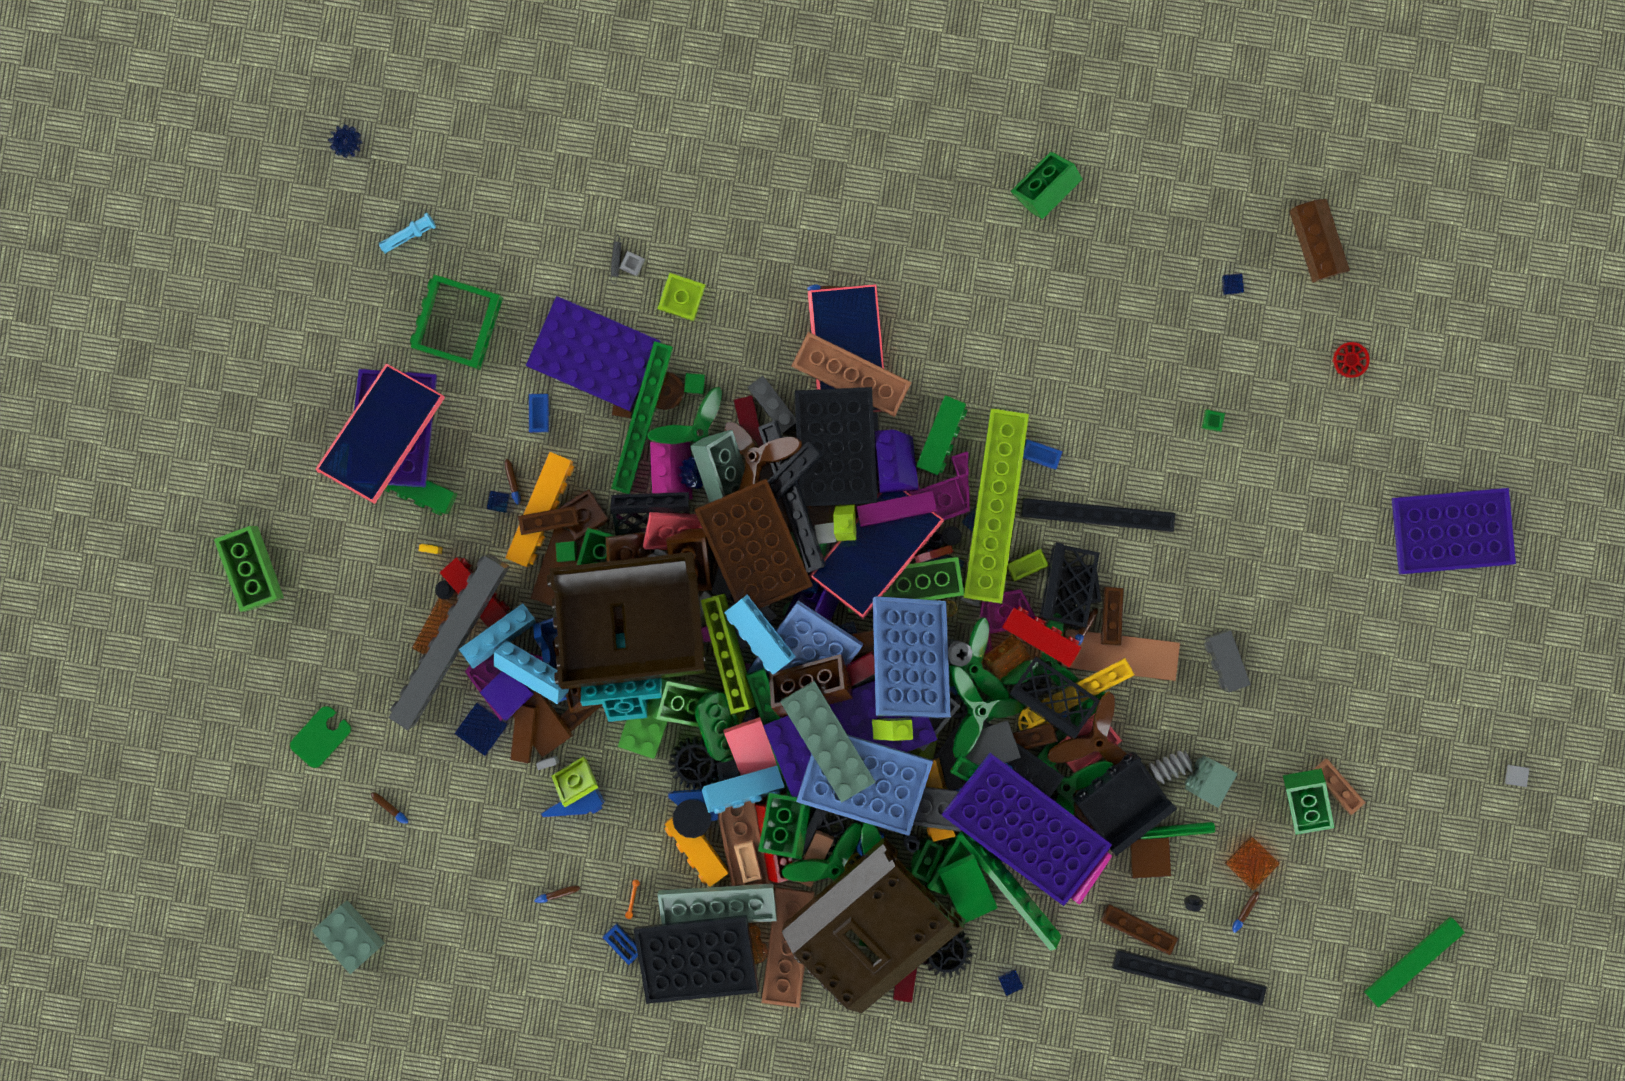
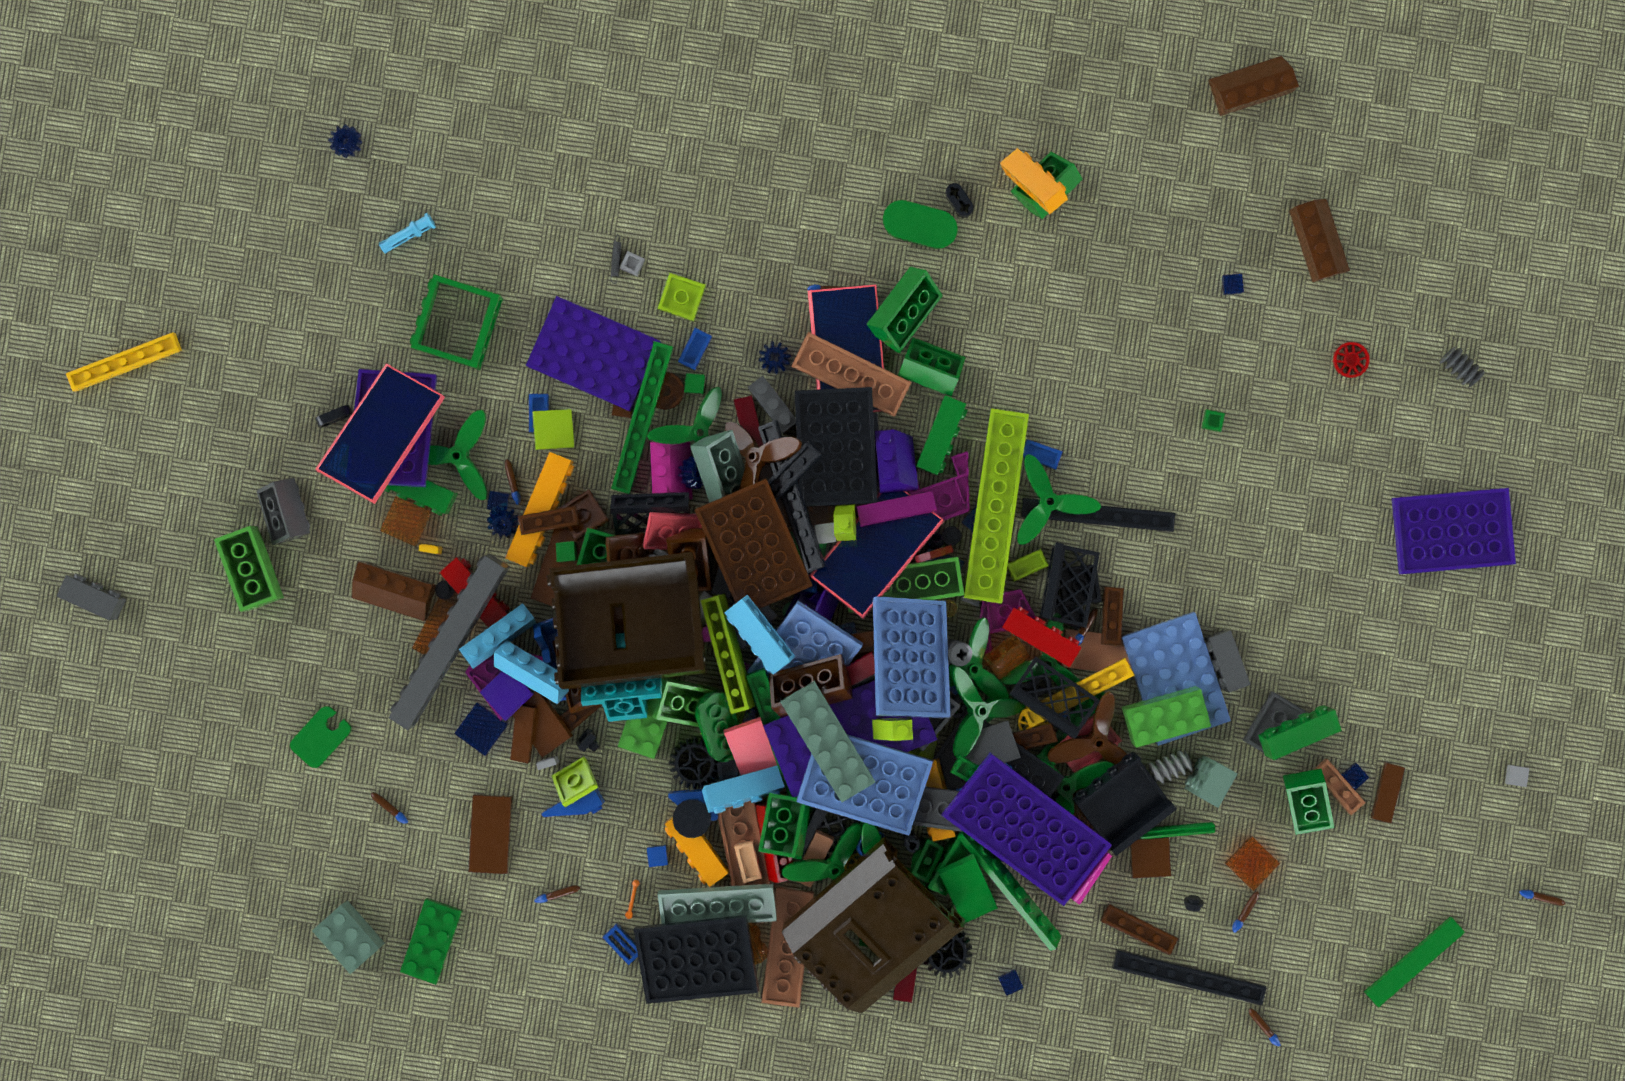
(91, 596): none -> dark grey brick
(123, 362): none -> yellow tile
(283, 511): none -> dark grey slope
(333, 416): none -> black beam
(392, 590): none -> reddish brown slope
(406, 521): none -> clear orange tile
(431, 941): none -> green plate
(465, 441): none -> green piece
(490, 834): none -> reddish brown tile
(496, 524): none -> clear blue gear
(553, 429): none -> lime tile
(587, 740): none -> black tile
(657, 856): none -> blue tile
(695, 349): none -> blue tile
(776, 351): none -> clear blue gear
(905, 309): none -> green slope
(920, 224): none -> green tile
(932, 366): none -> green slope
(962, 198): none -> black beam
(1034, 180): none -> light orange brick
(1039, 515): none -> green piece
(1166, 716): none -> bright green brick
(1173, 659): none -> medium blue plate
(1253, 85): none -> reddish brown slope
(1264, 1027): none -> reddish brown piece
(1272, 714): none -> dark grey tile
(1299, 732): none -> green brick
(1355, 776): none -> clear blue tile
(1387, 792): none -> reddish brown tile
(1462, 366): none -> dark grey piece
(1542, 897): none -> reddish brown piece

